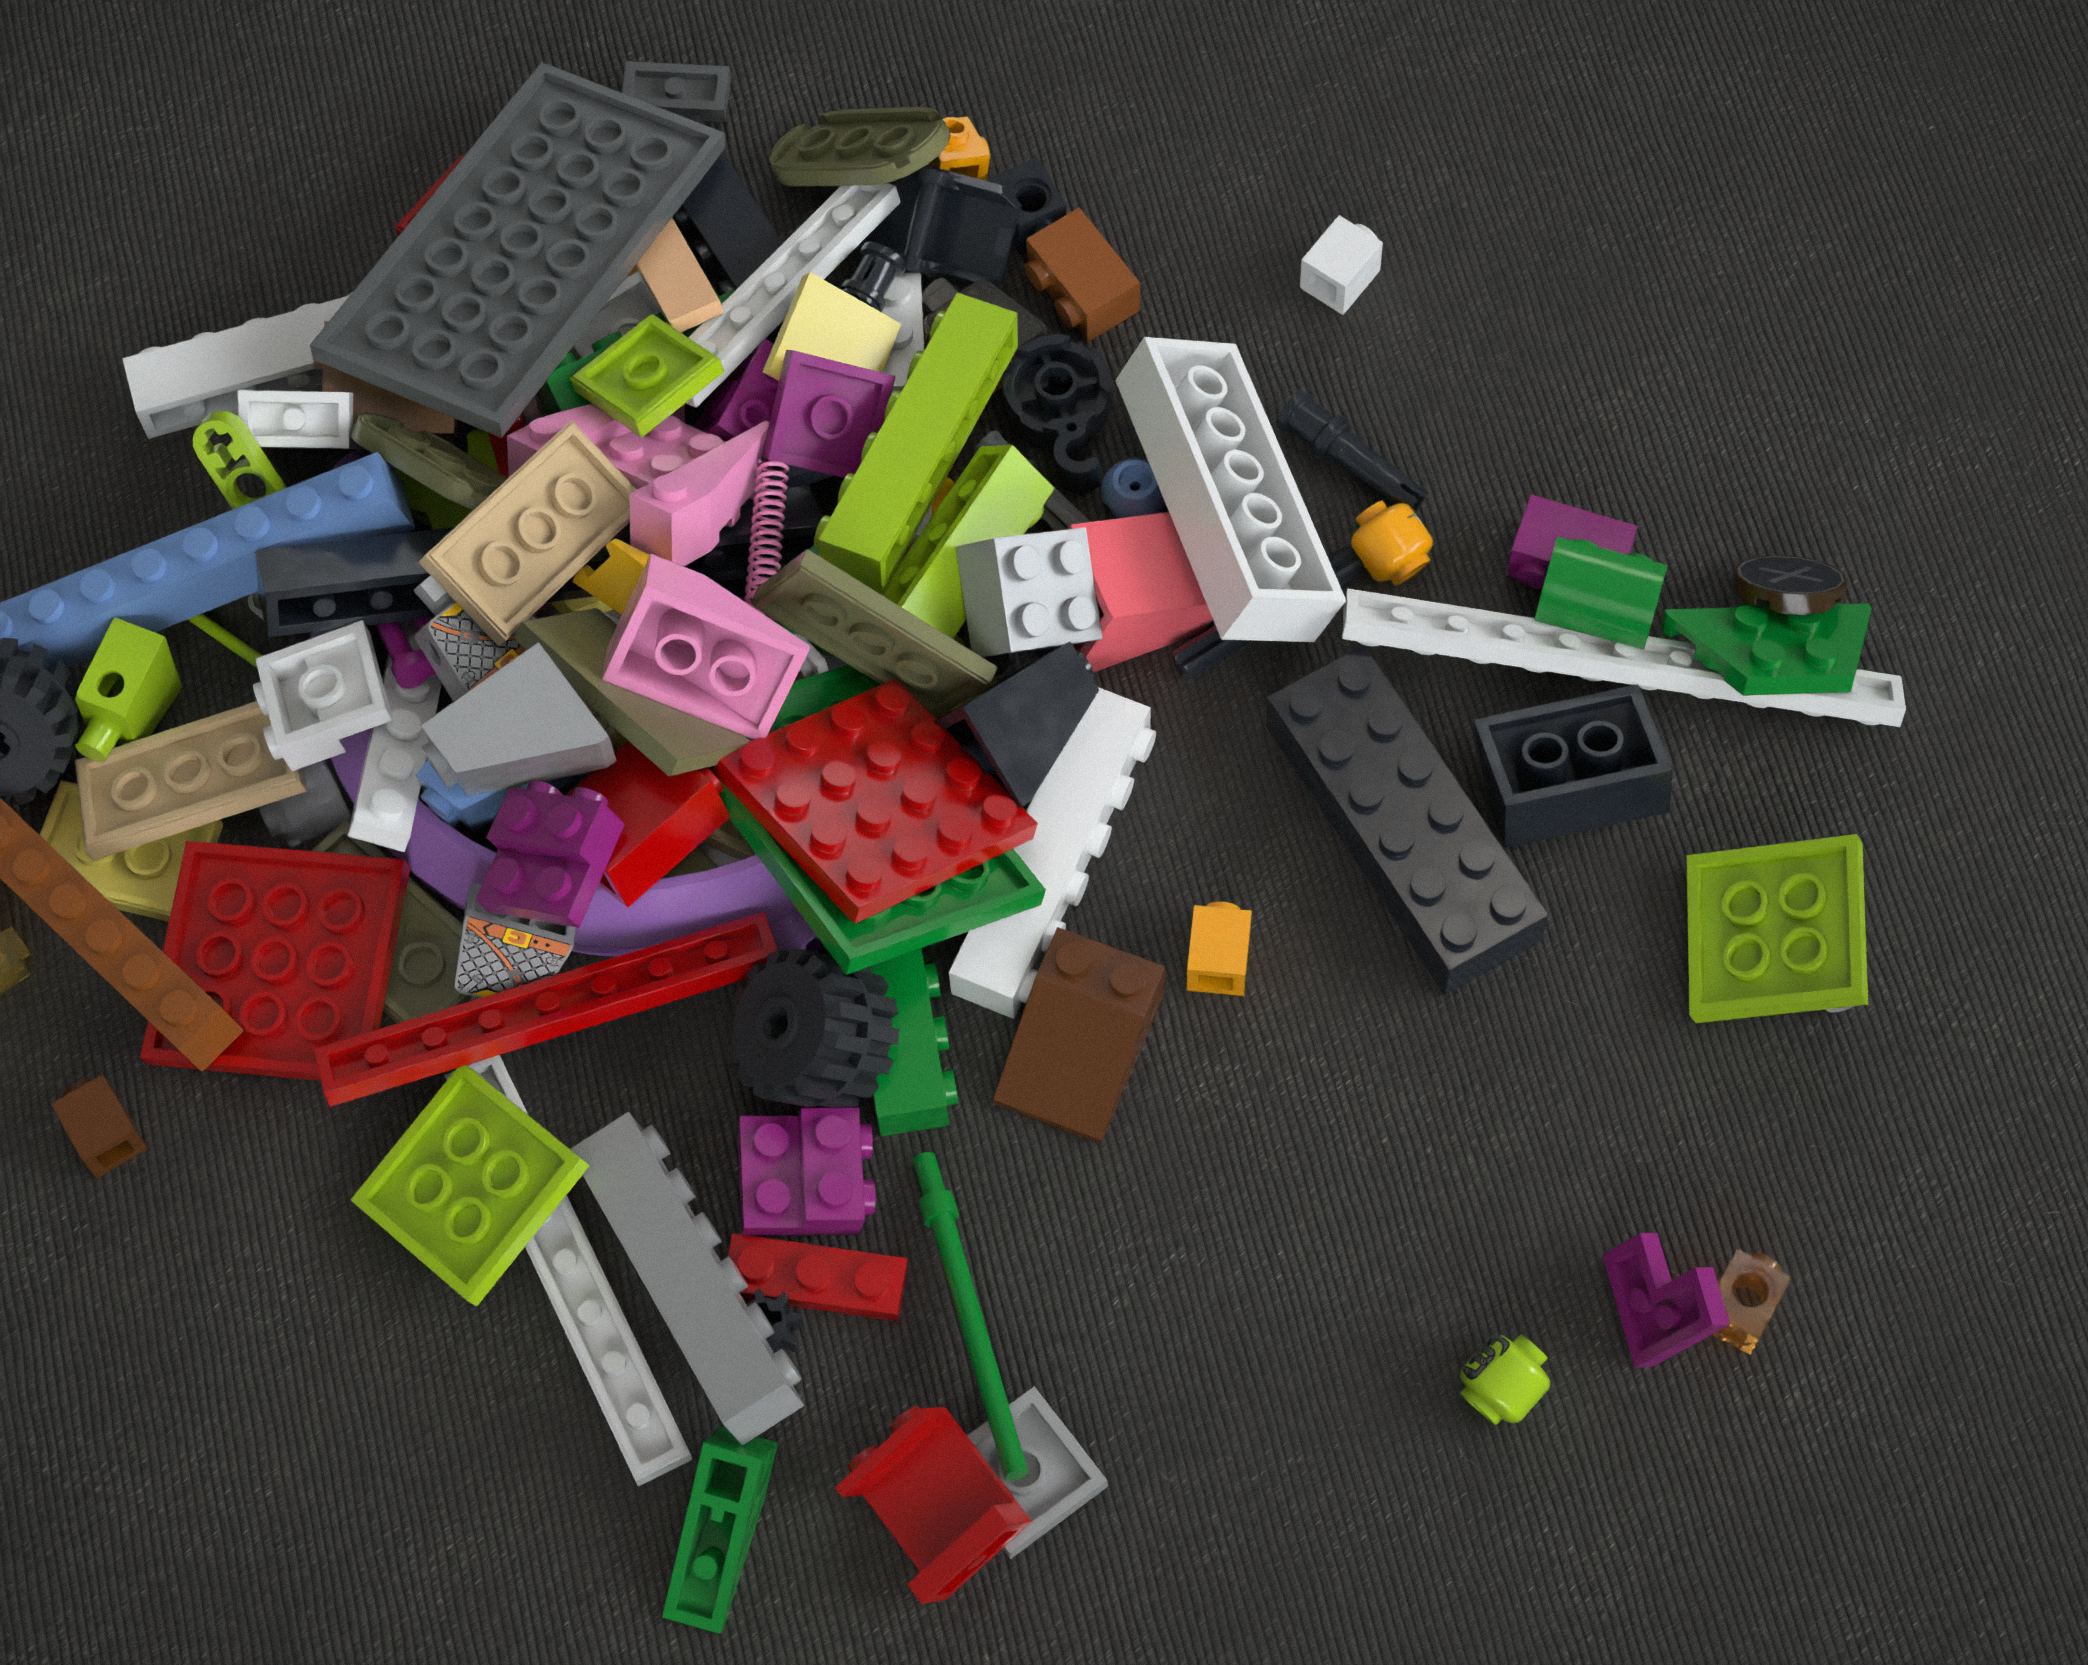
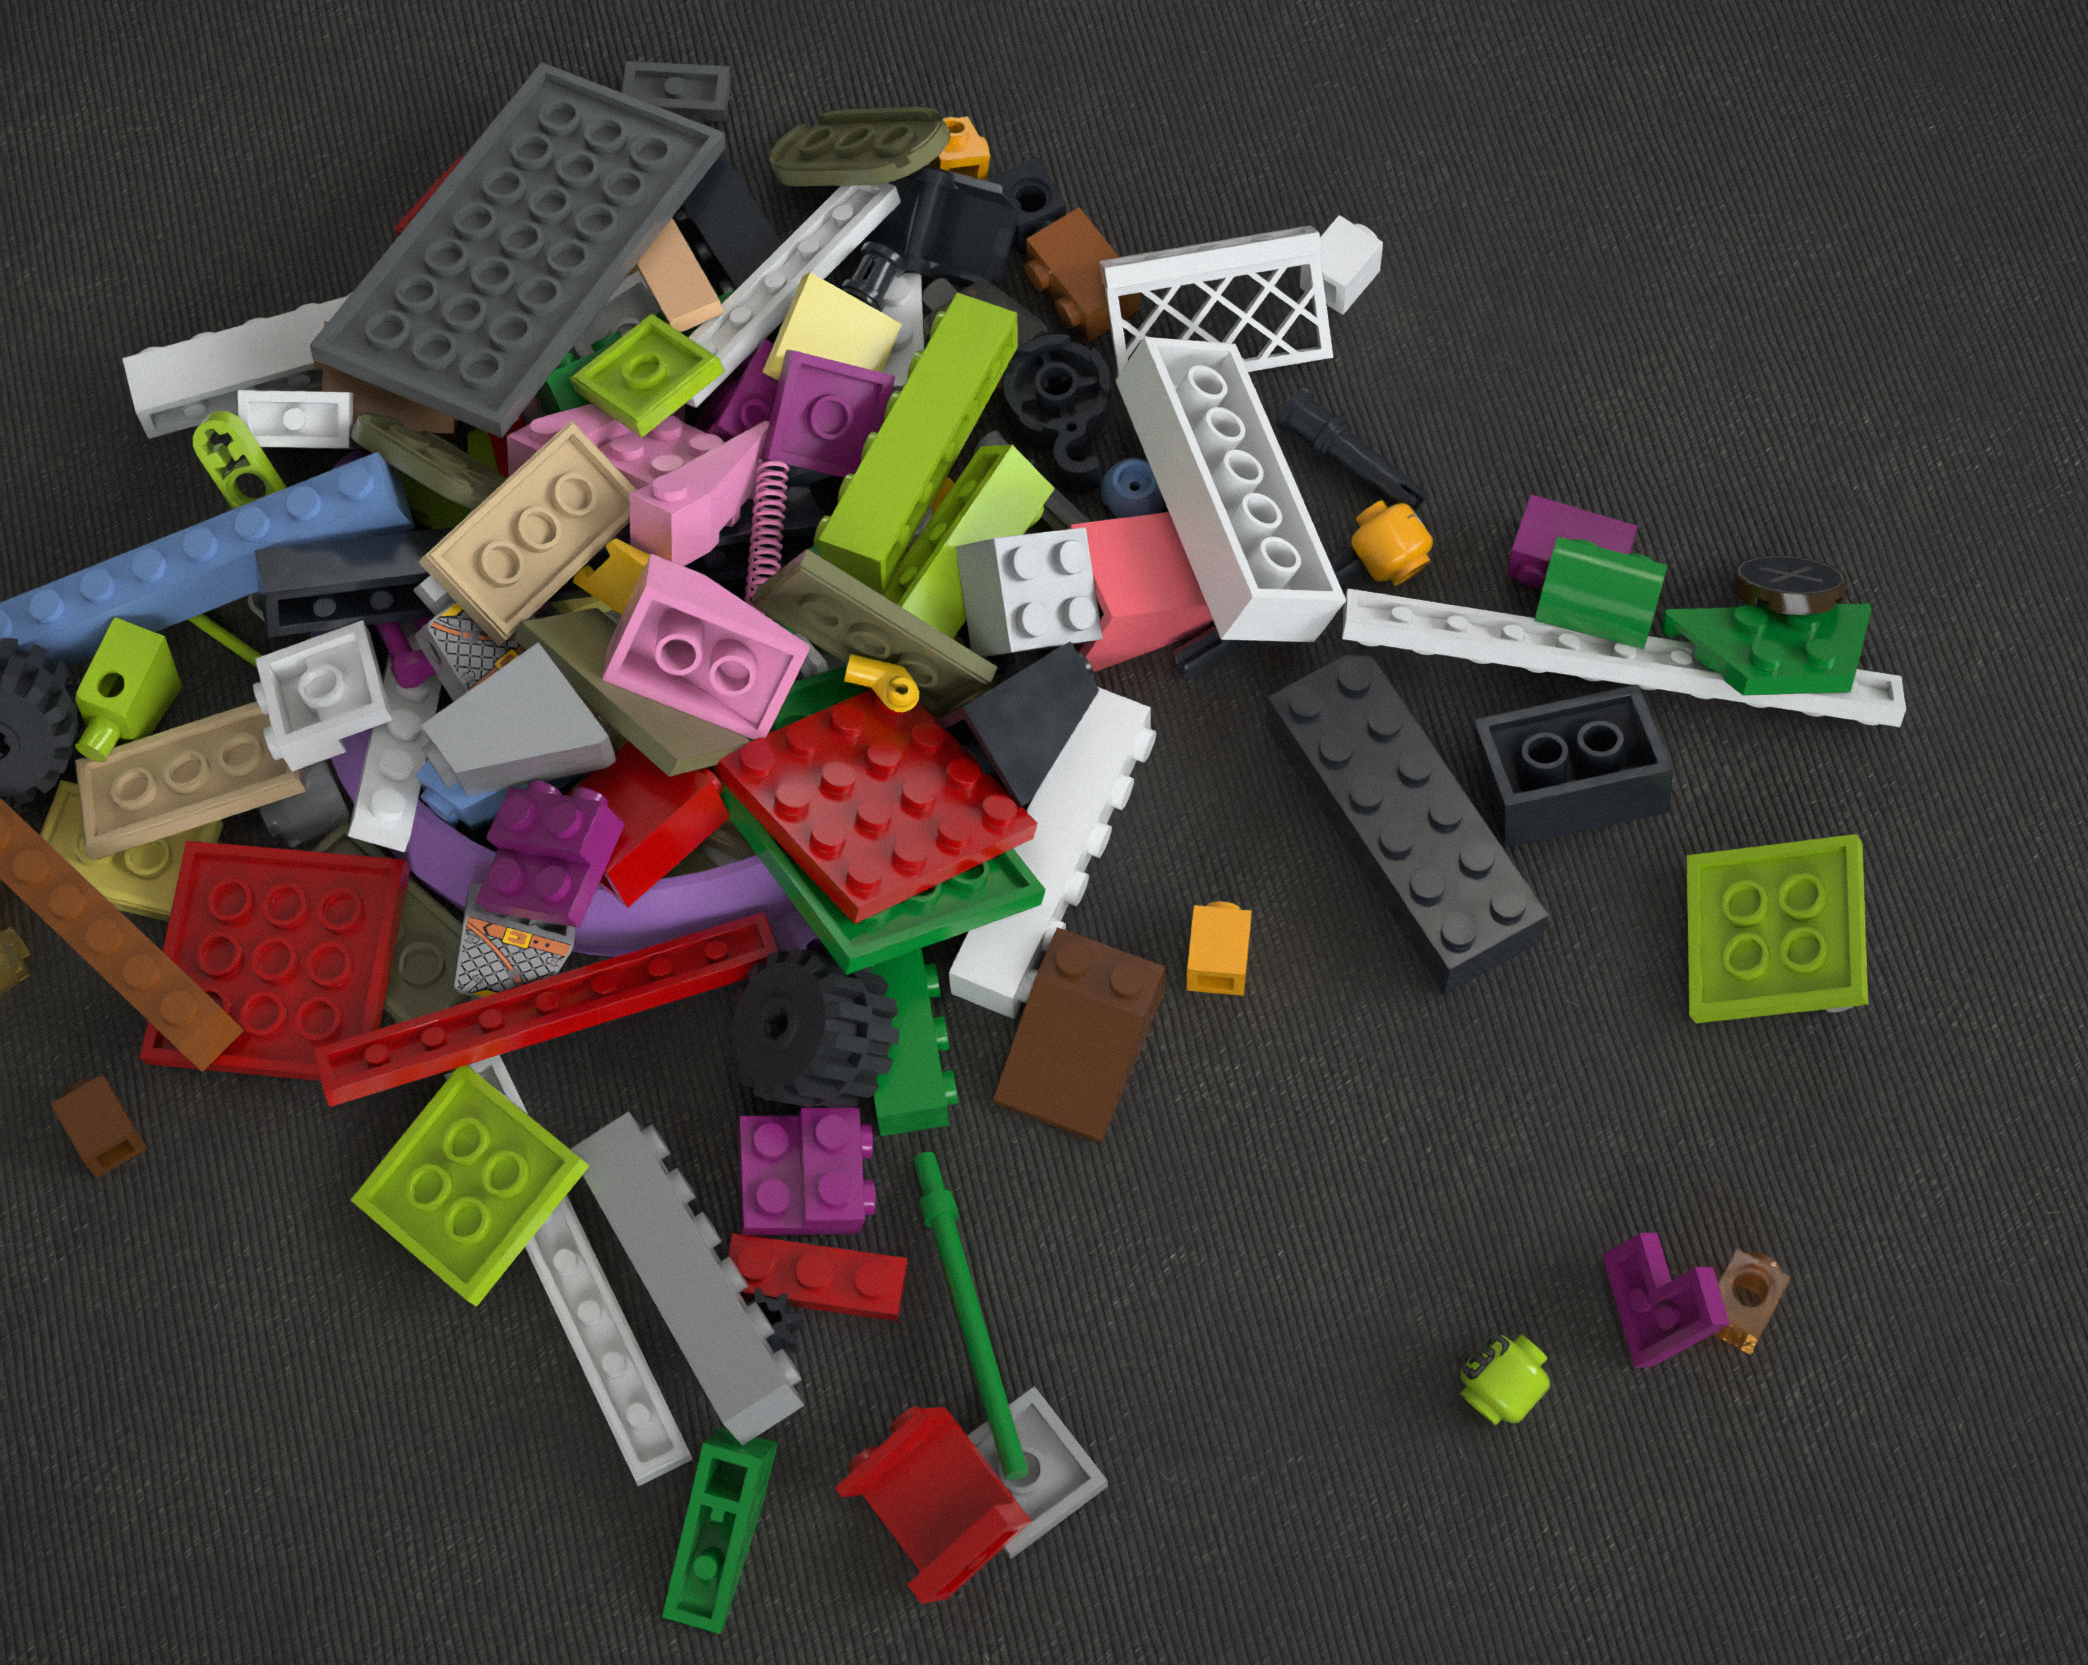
(888, 681): none -> yellow arm
(1223, 261): none -> white fence

